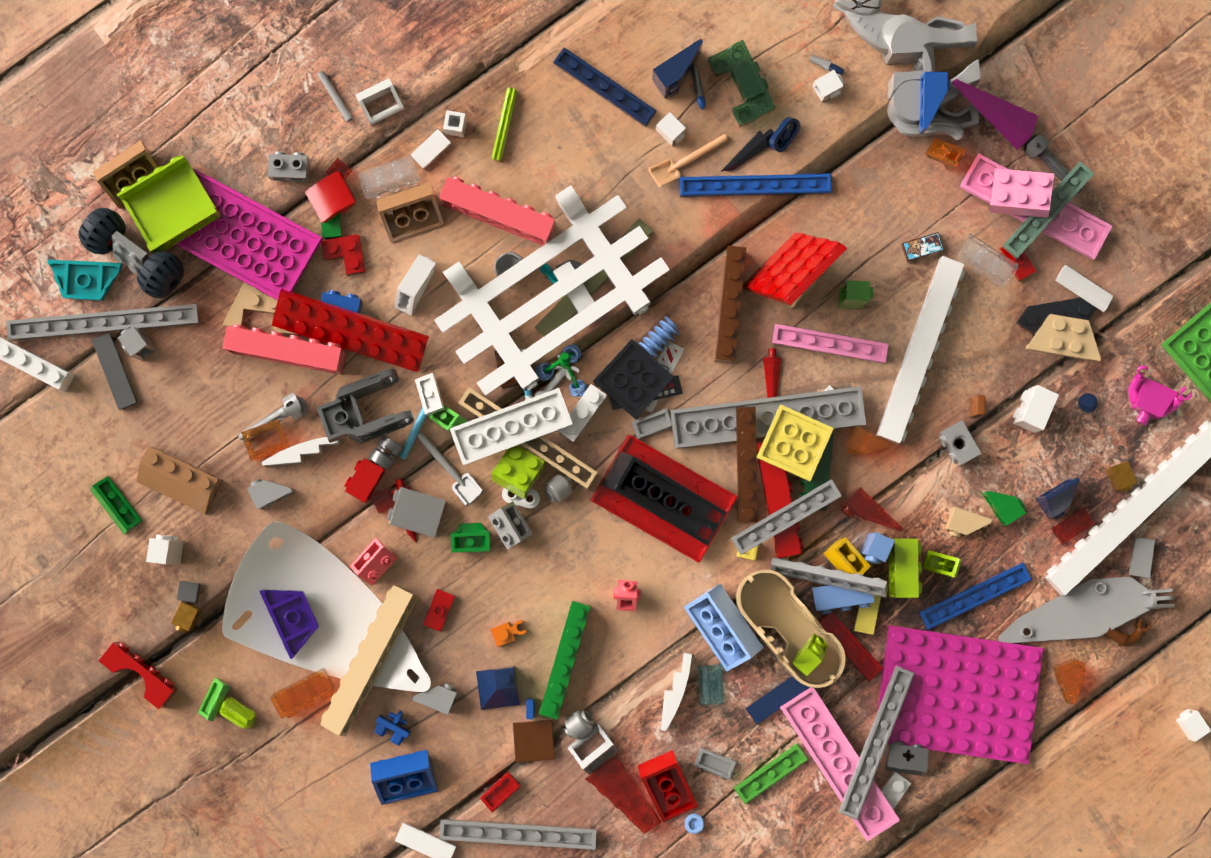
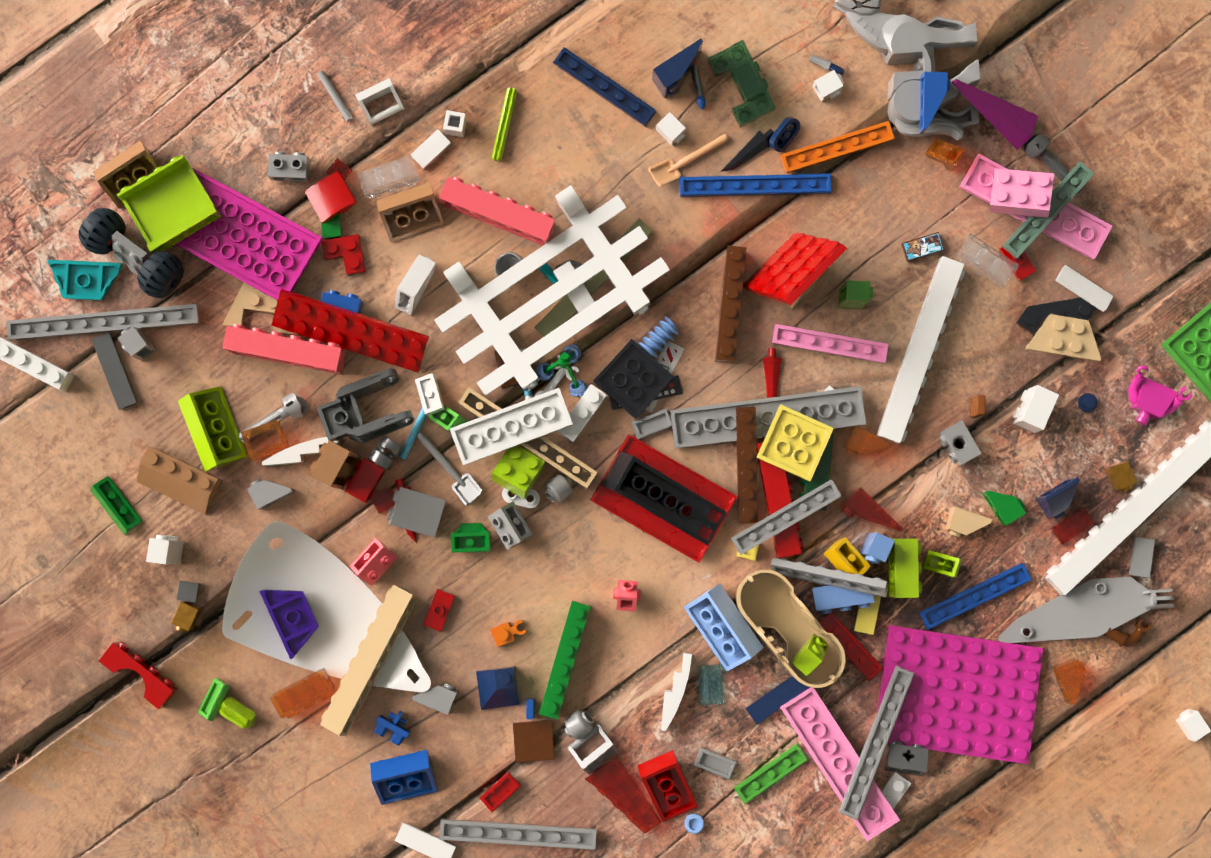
(212, 428): none -> lime slope
(334, 465): none -> medium nougat brick
(837, 147): none -> orange plate

